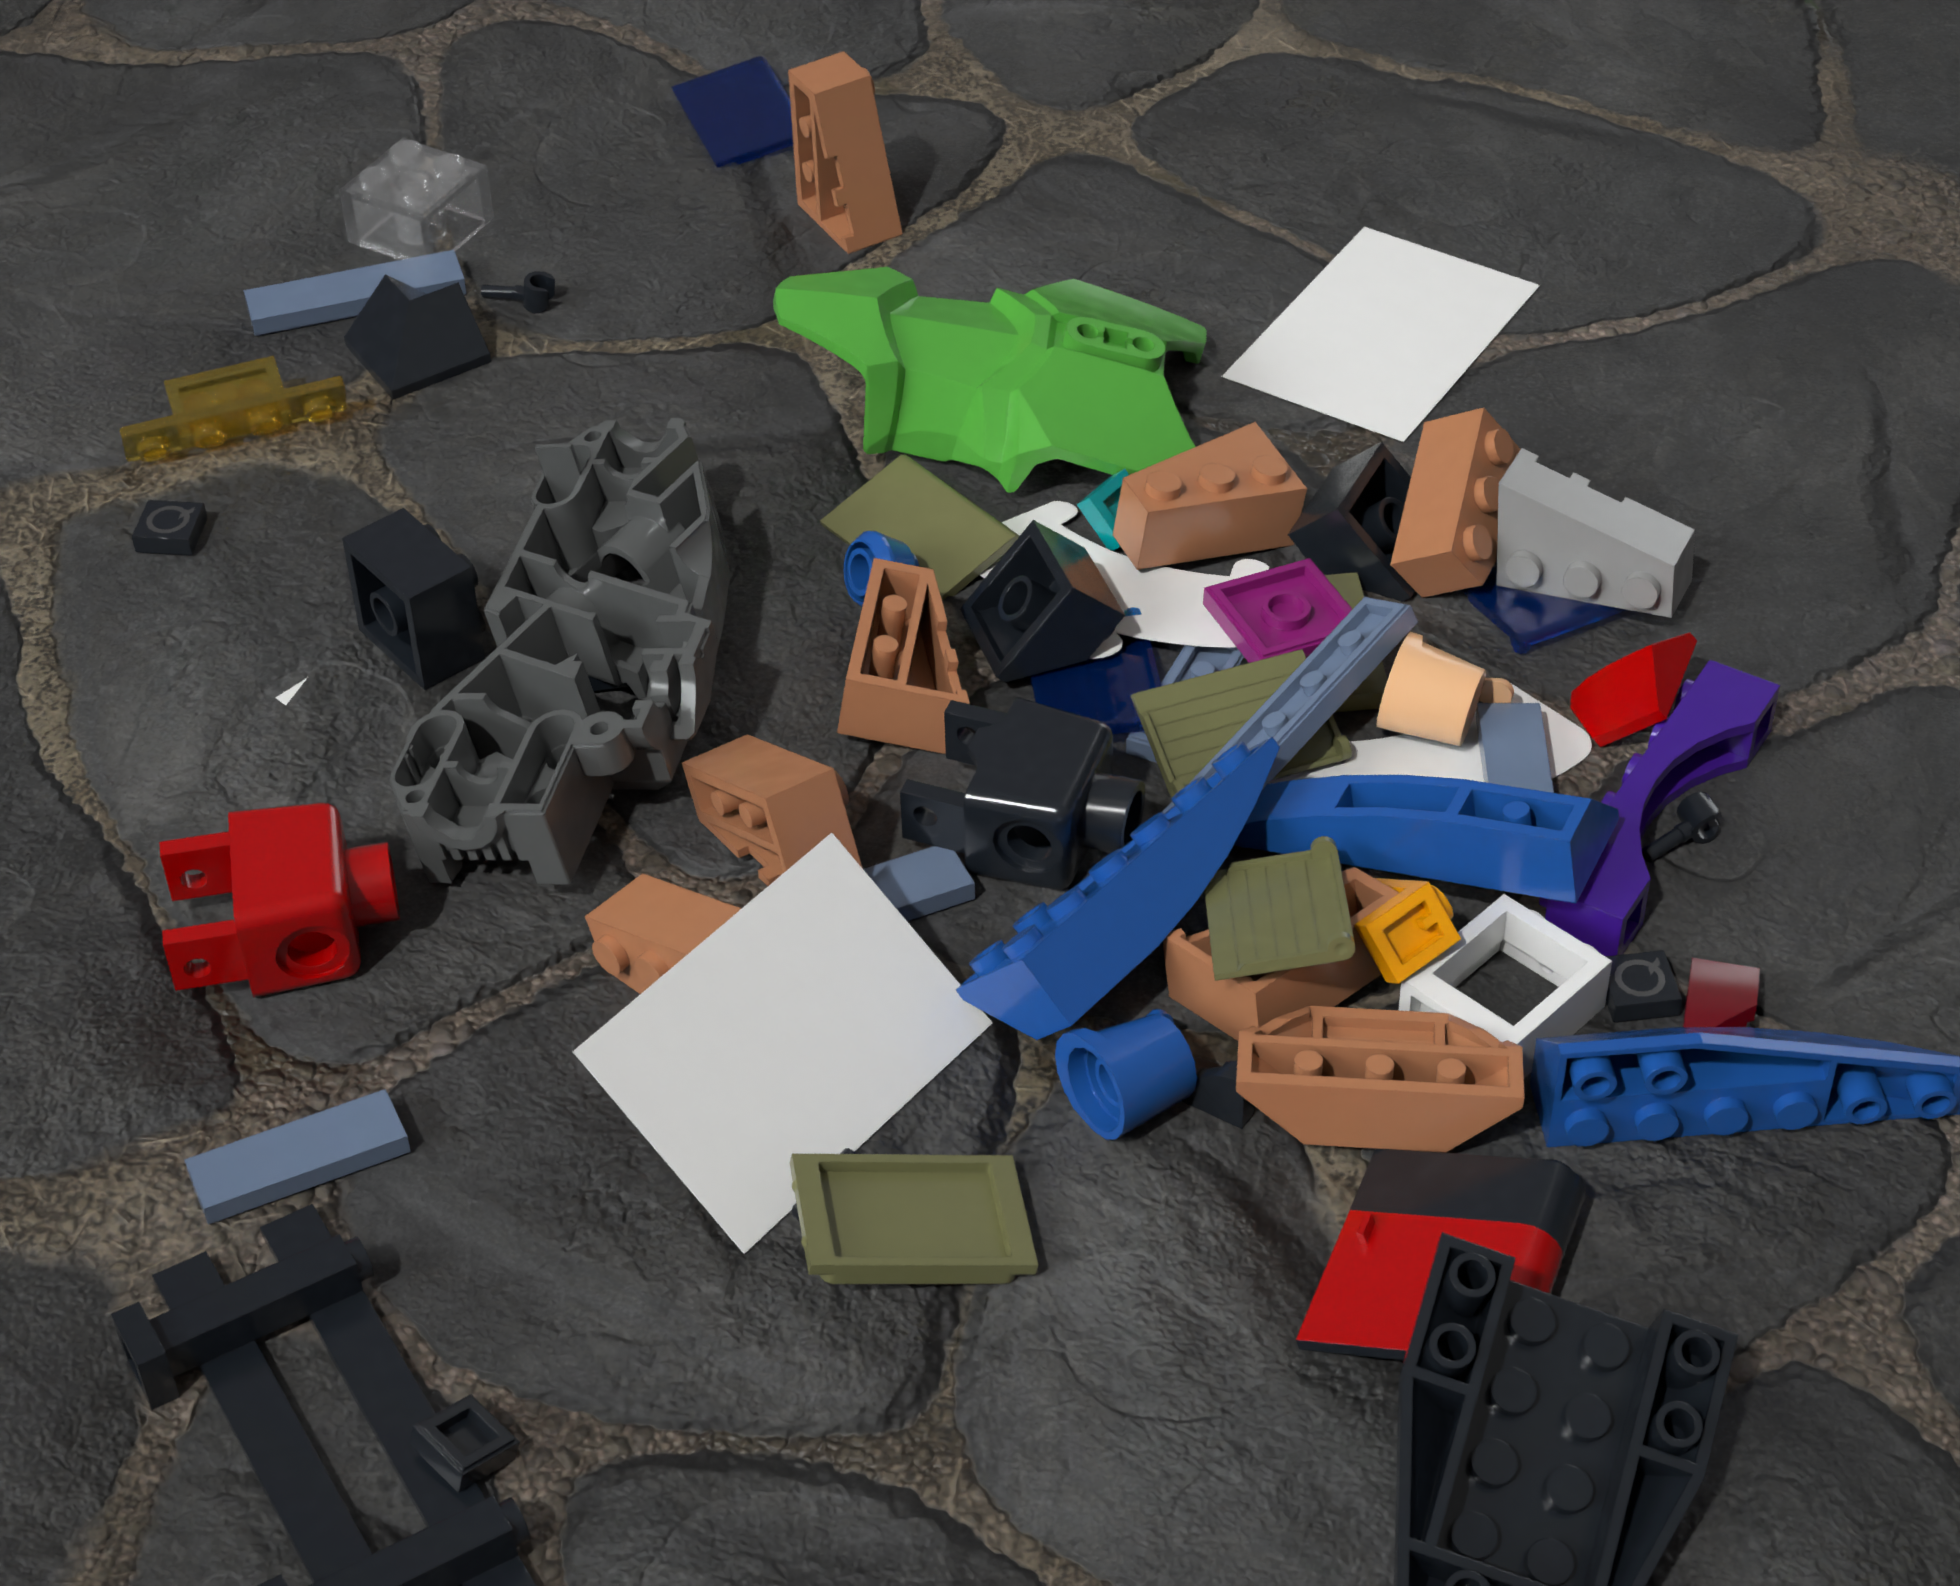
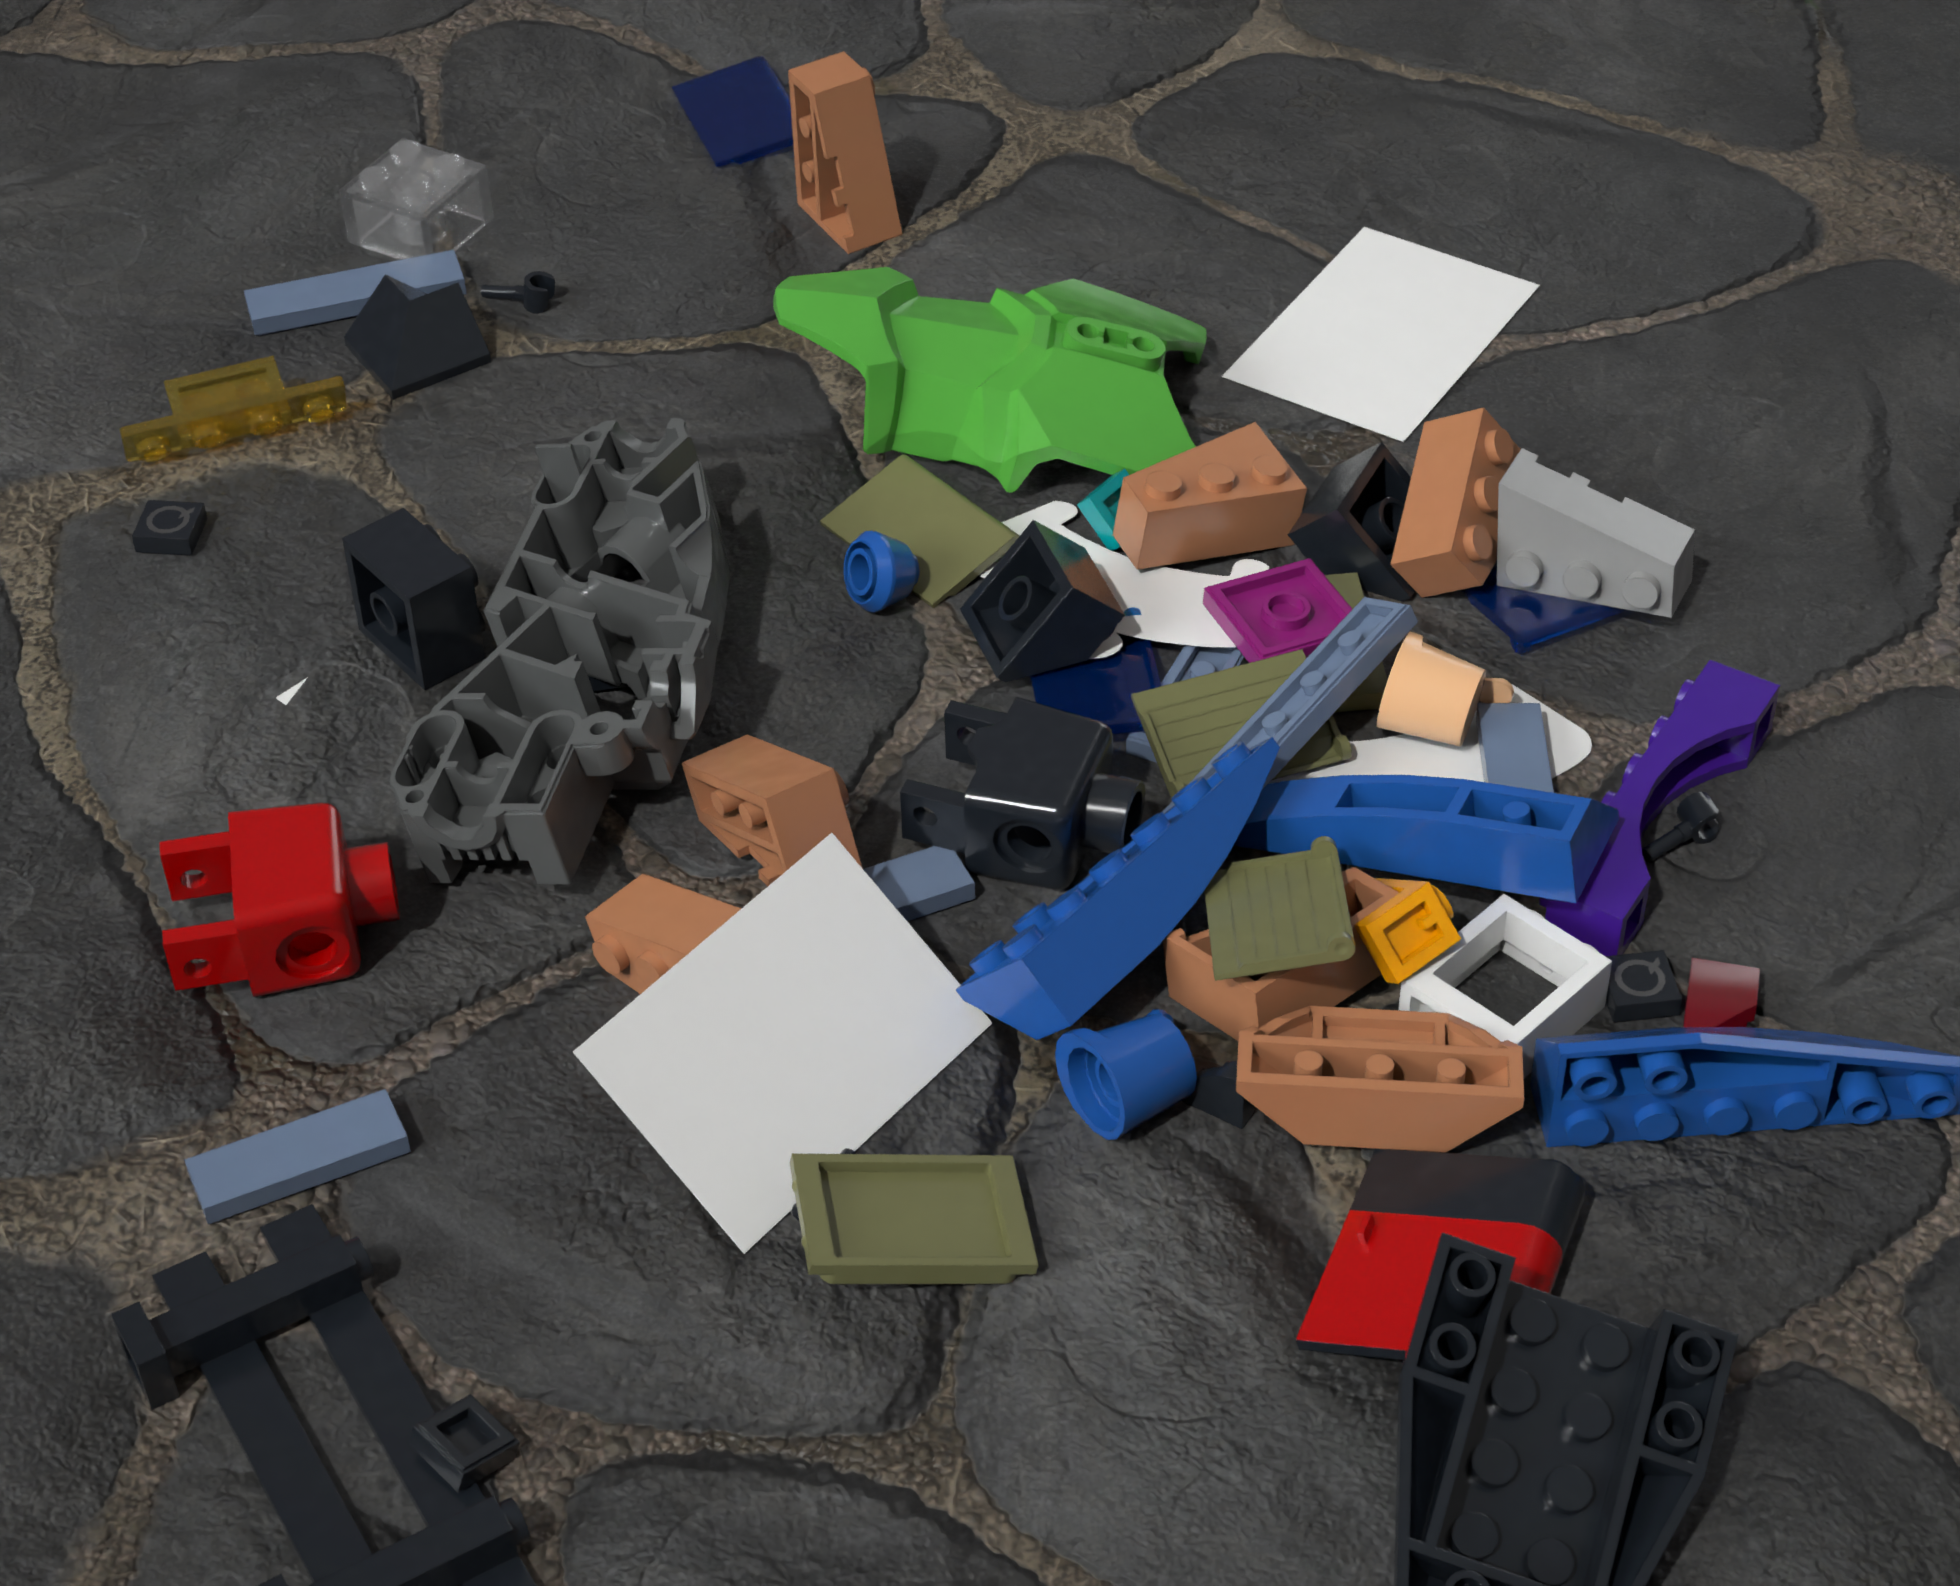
(901, 662): nougat wedge -> none
(1632, 690): red slope -> none

